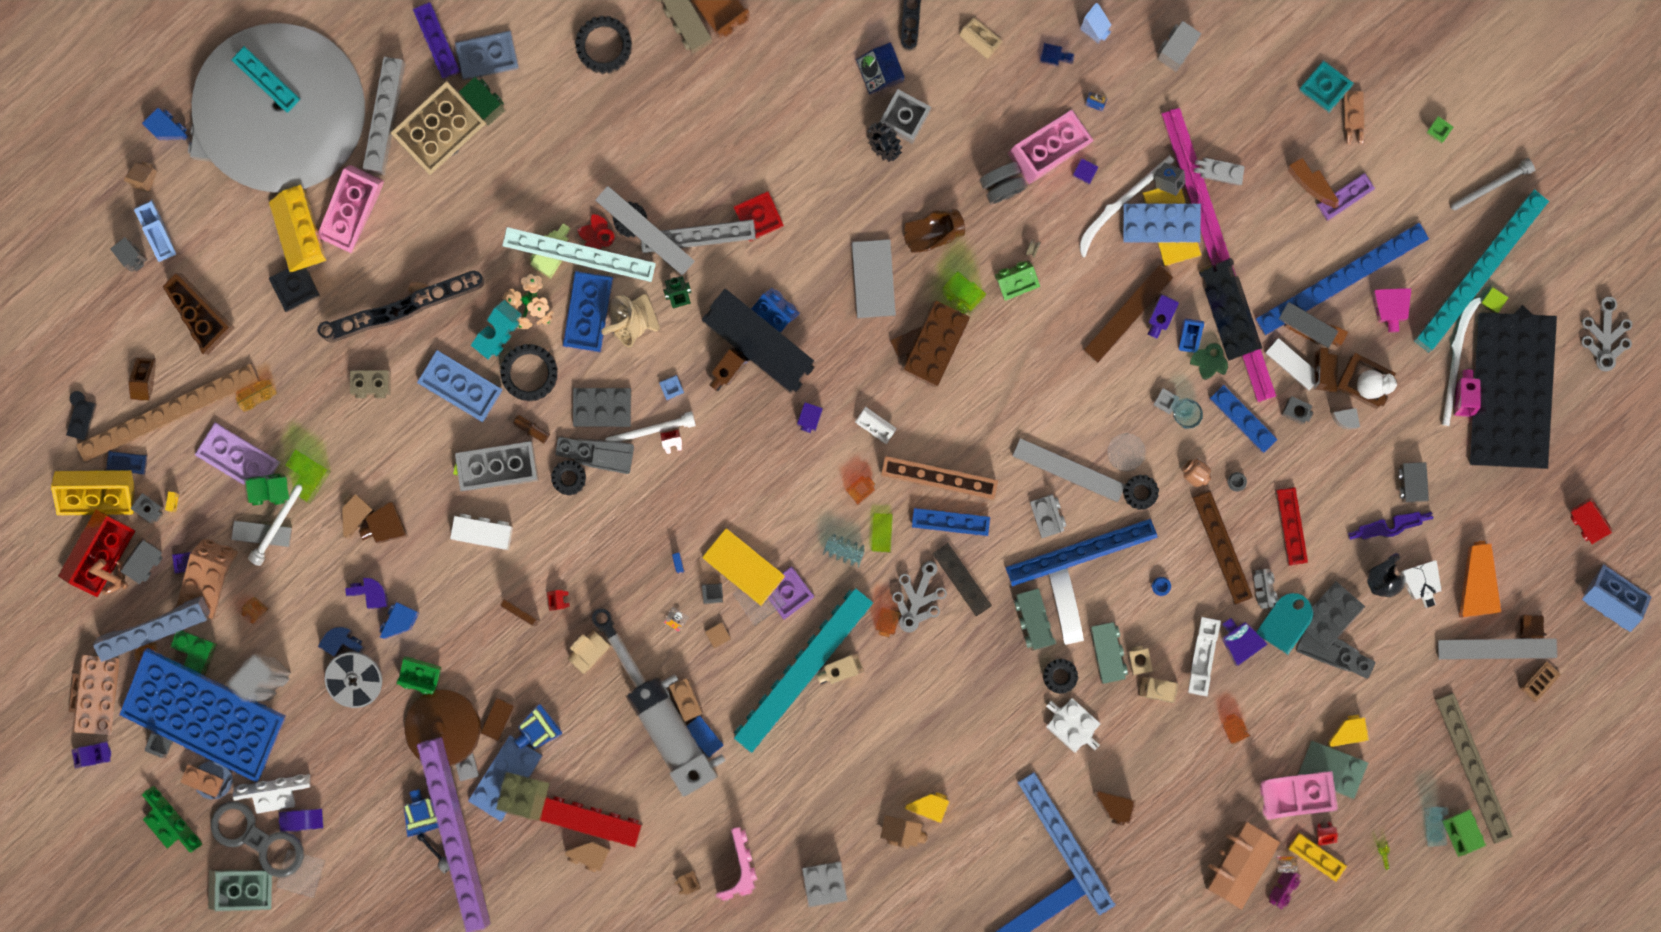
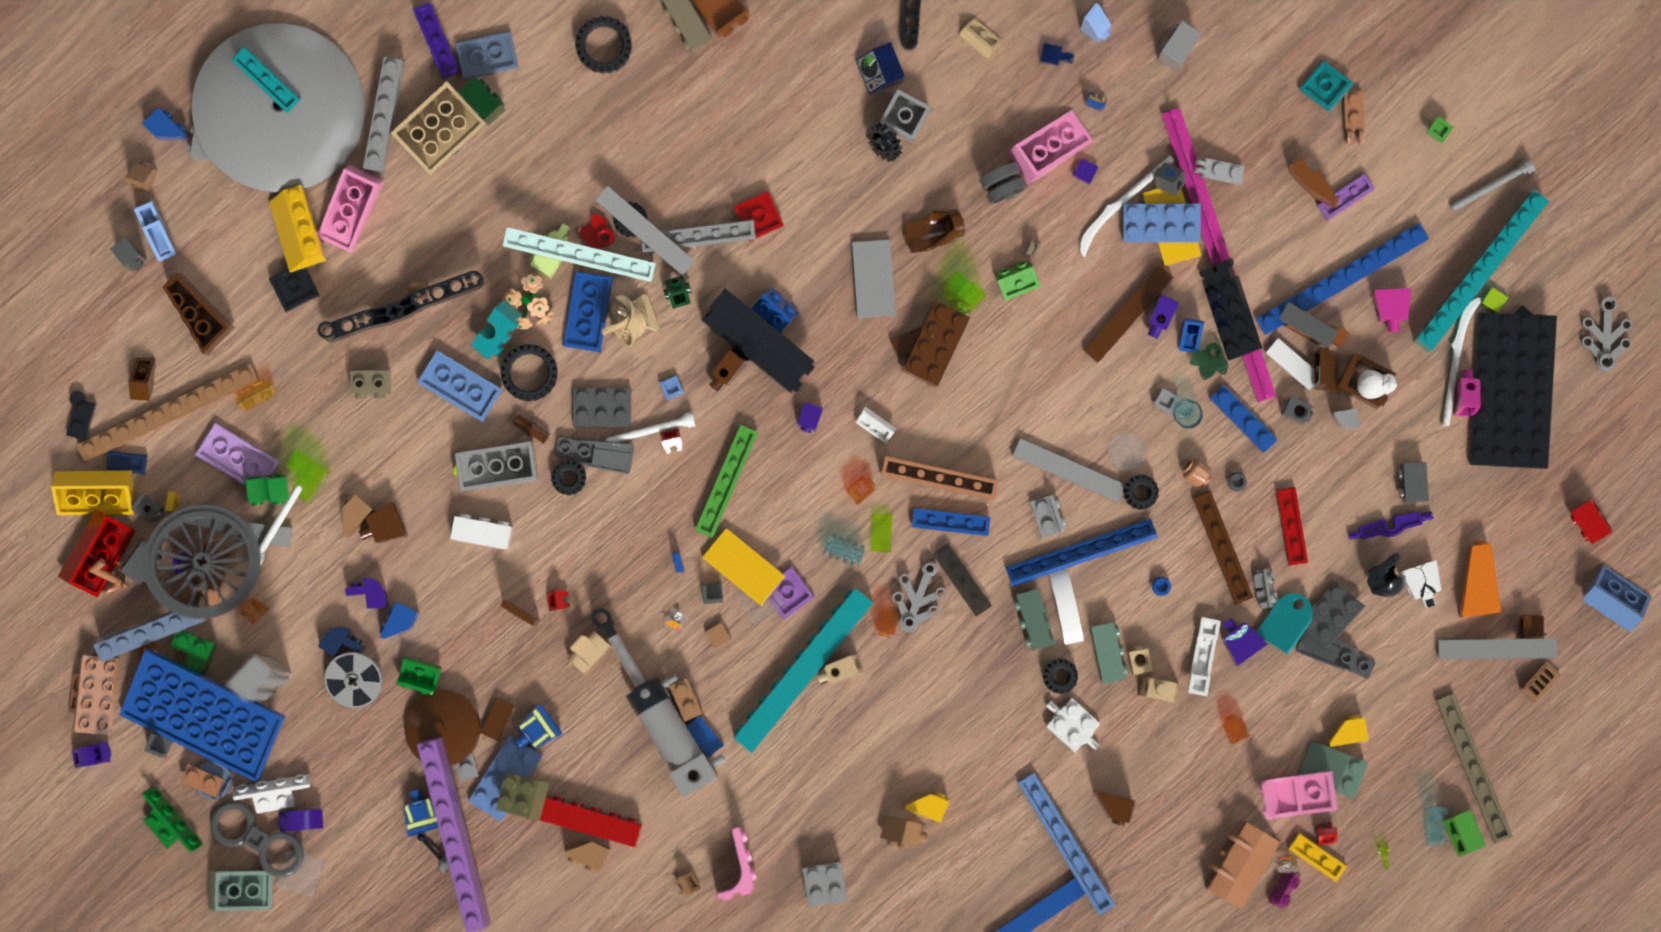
(215, 519): none -> dark grey piece
(726, 481): none -> bright green plate

